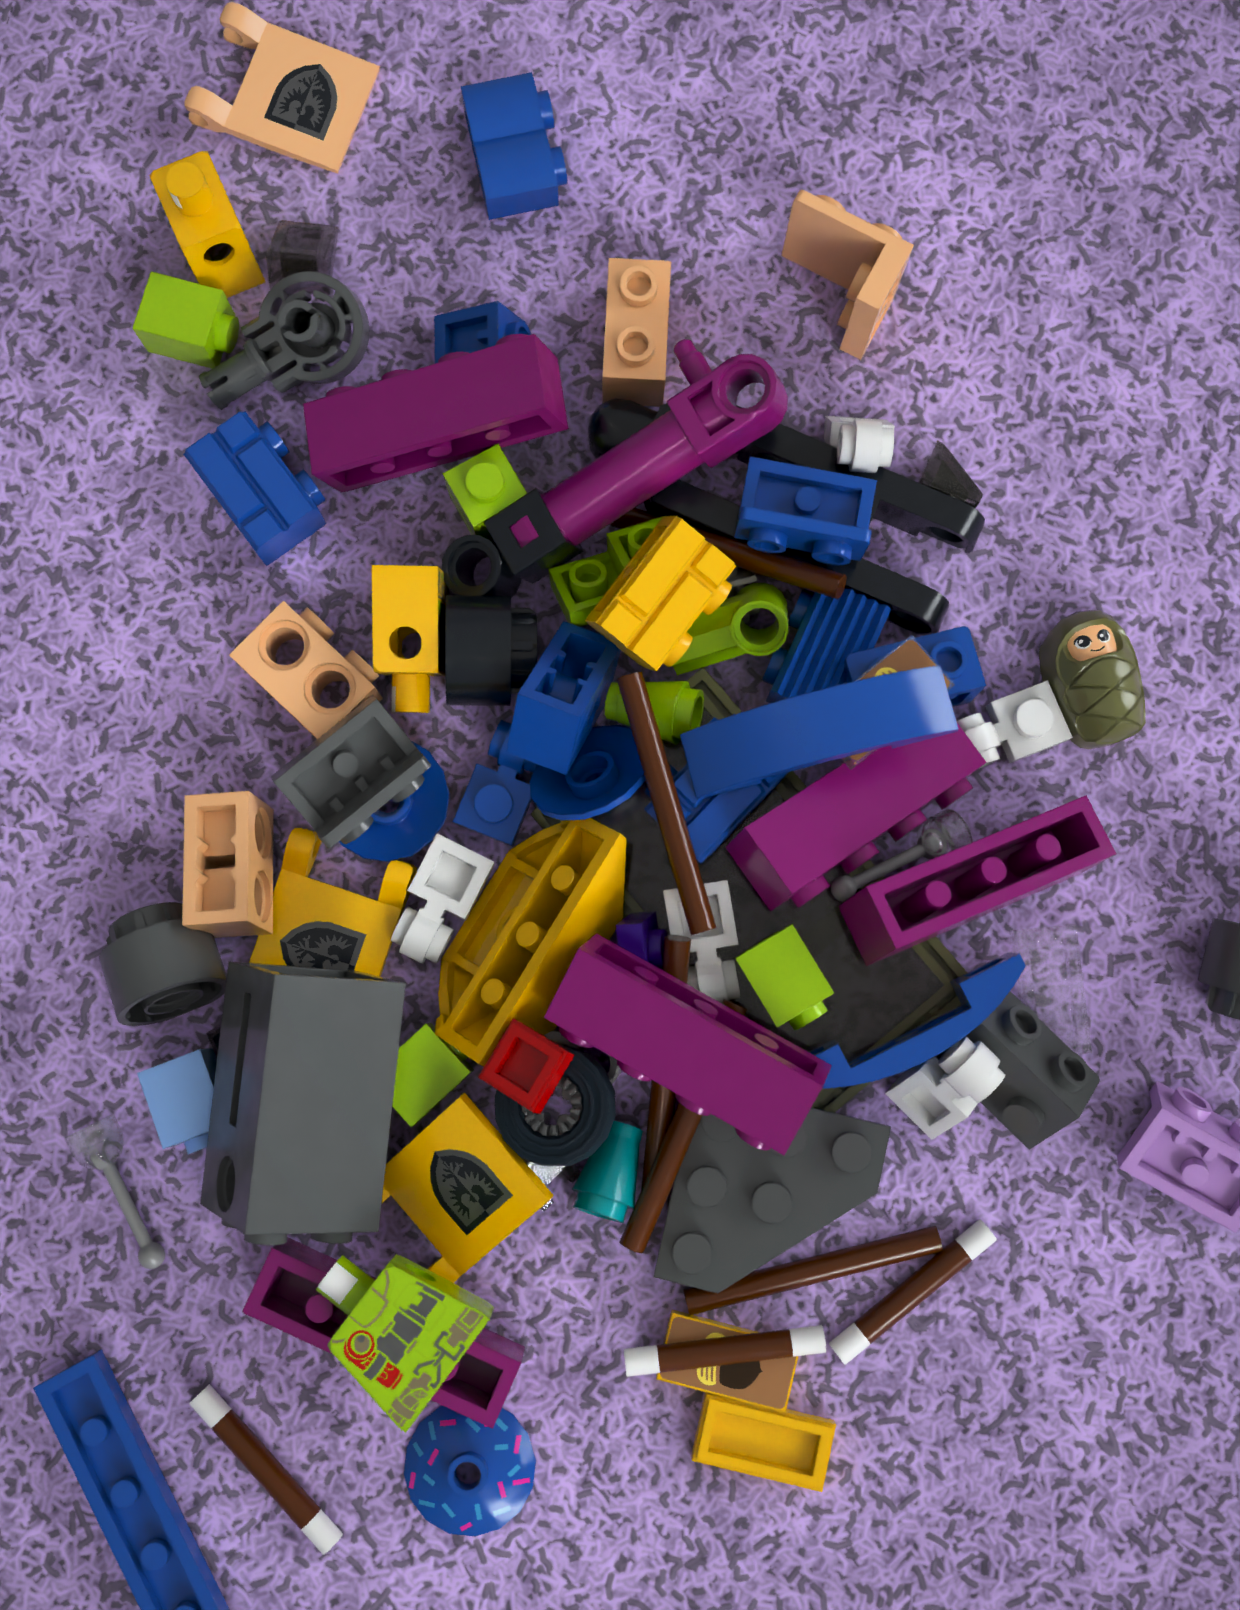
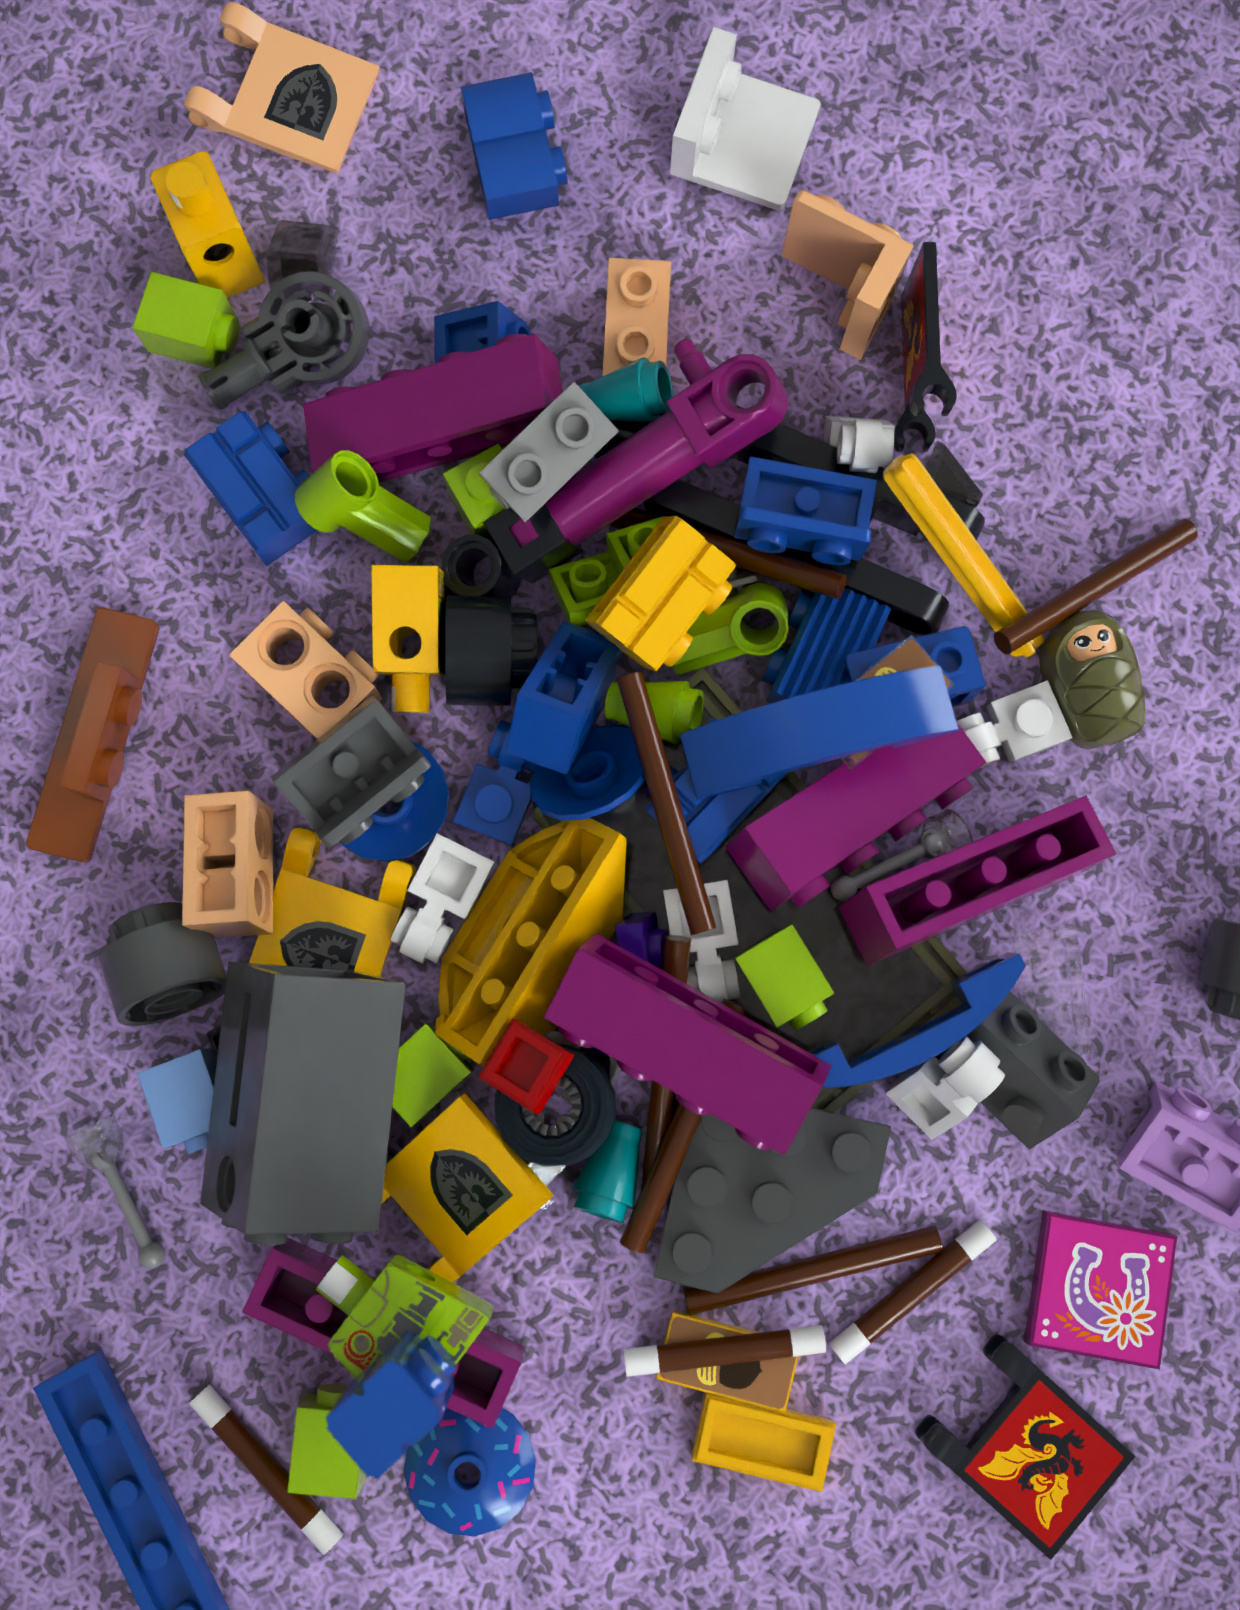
(93, 735): none -> dark orange bracket
(317, 1459): none -> lime brick
(349, 496): none -> lime piece
(393, 1403): none -> blue brick
(548, 452): none -> light grey hinge
(632, 392): none -> teal cone
(740, 129): none -> white bracket
(922, 350): none -> black flag
(956, 545): none -> yellow axle
(1035, 1456): none -> flag
(1095, 586): none -> reddish brown bar
(1100, 1289): none -> tile

